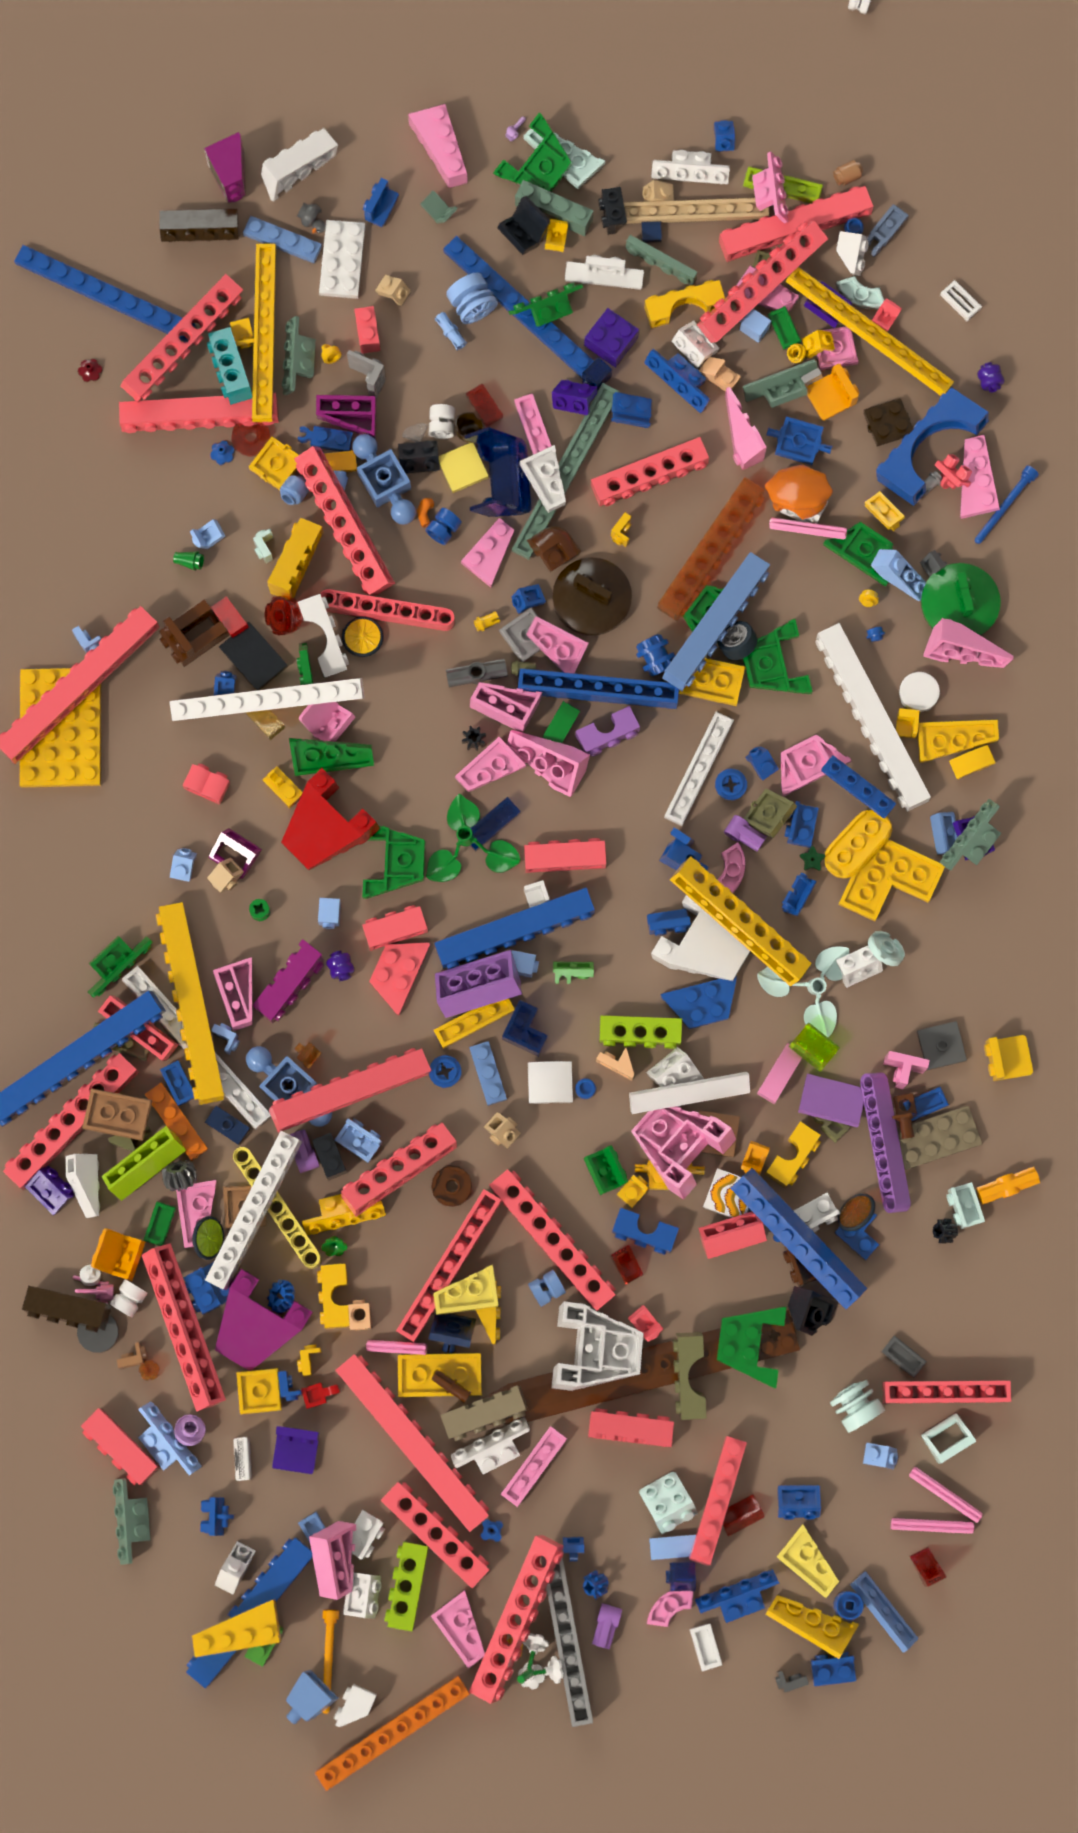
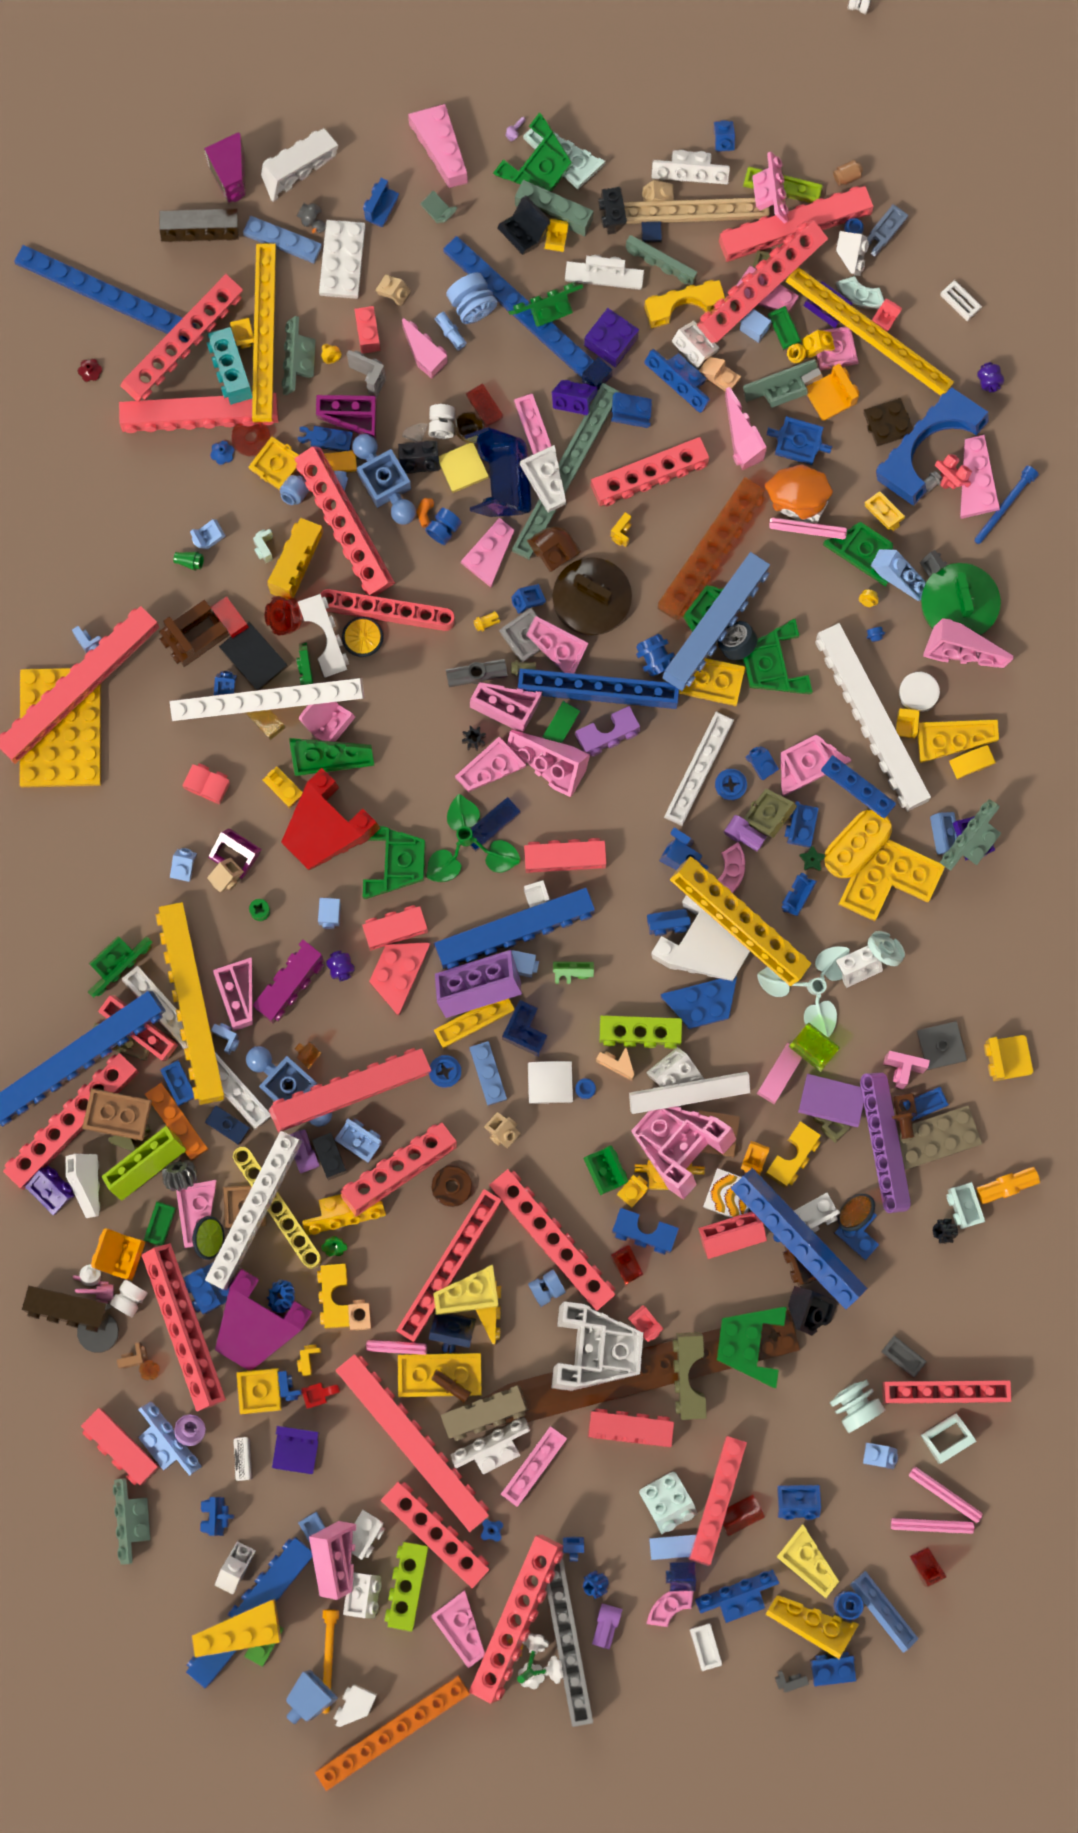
(426, 354): none -> bright pink slope

